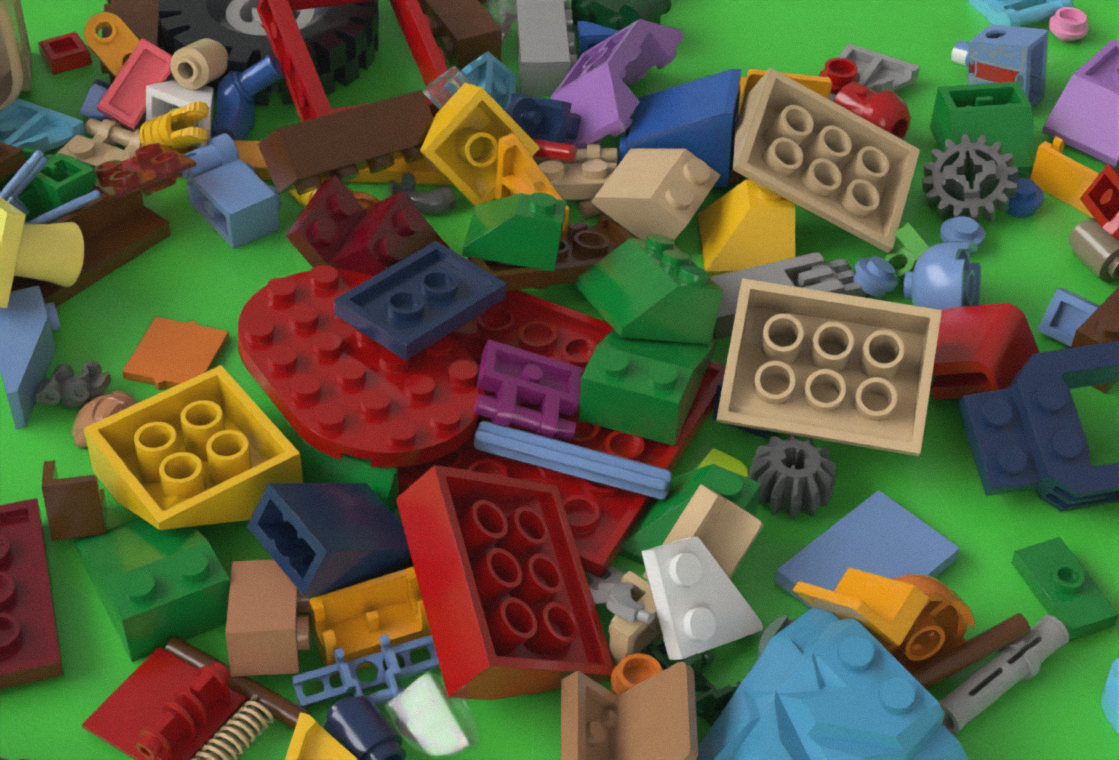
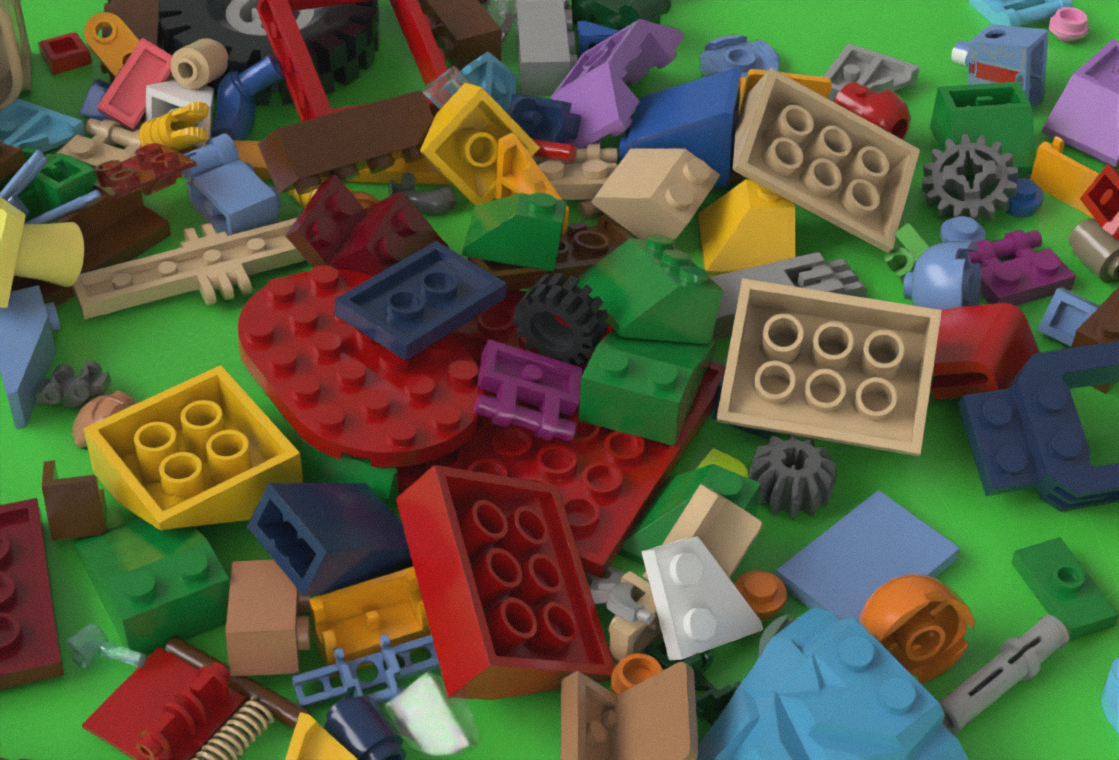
(92, 643): none -> clear light blue hand
(174, 353): orange piece -> none
(199, 264): none -> tan hinge
(573, 306): none -> black tyre
(573, 460): medium blue axle -> none
(737, 53): none -> medium blue tile
(762, 592): none -> orange plate
(841, 73): red plate -> none
(875, 276): medium blue plate -> none
(877, 602): light orange panel -> none
(972, 651): reddish brown bar -> none
(1024, 277): none -> magenta plate

